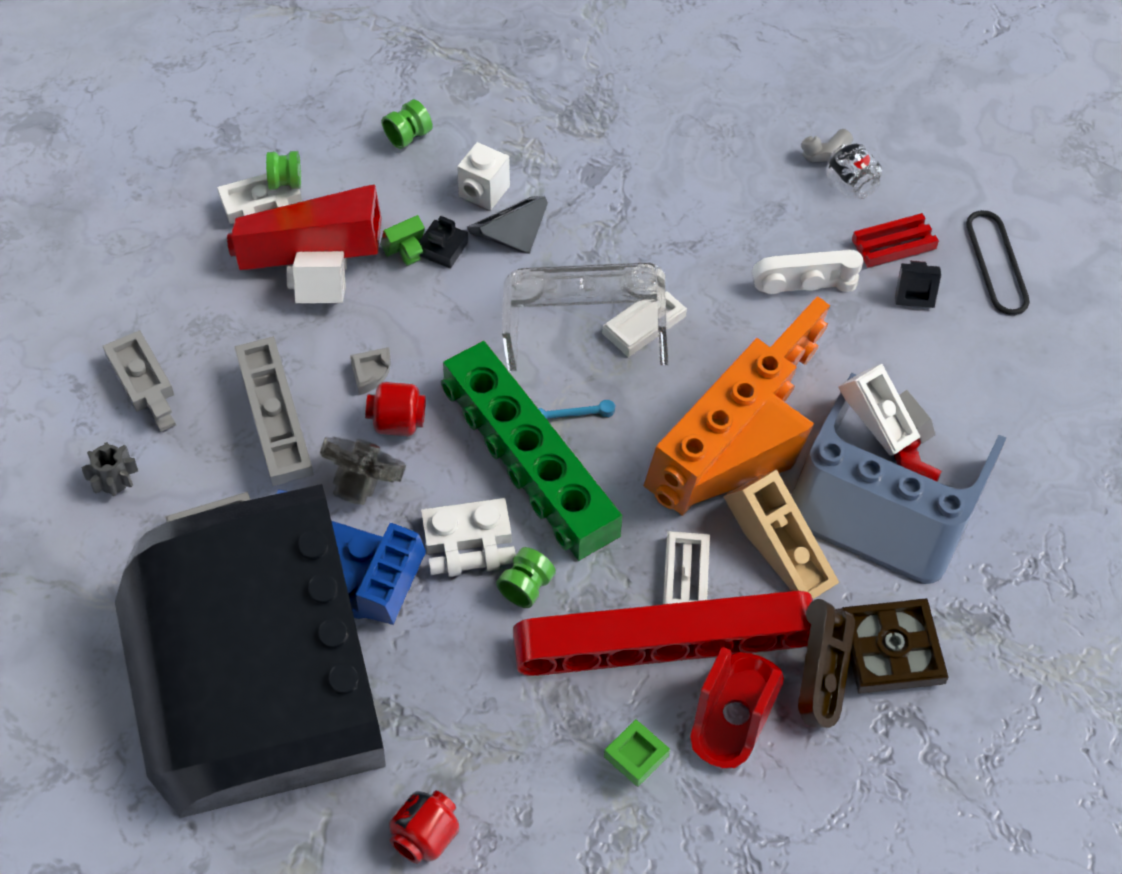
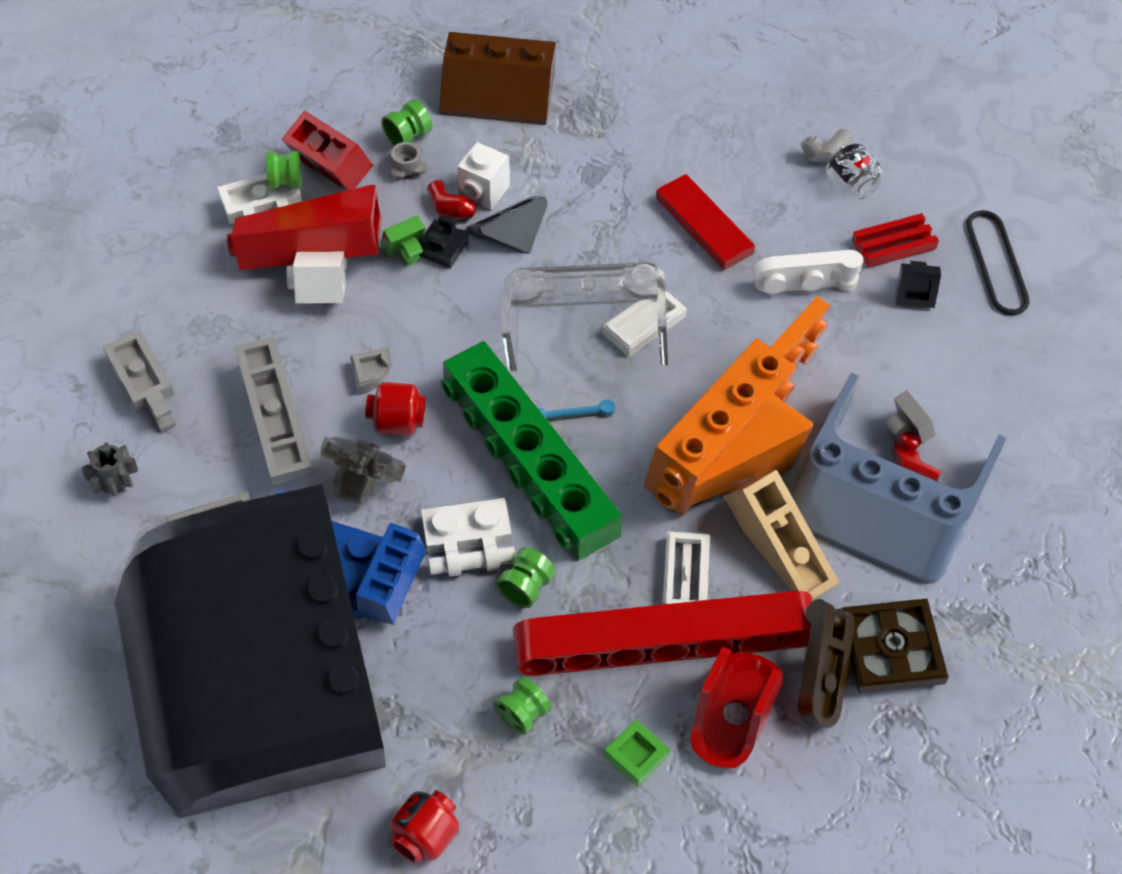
(327, 151): none -> red brick
(406, 160): none -> light grey plate
(450, 205): none -> red arm
(497, 78): none -> reddish brown slope
(522, 705): none -> bright green wheel
(705, 221): none -> red tile
(880, 408): white slope -> none

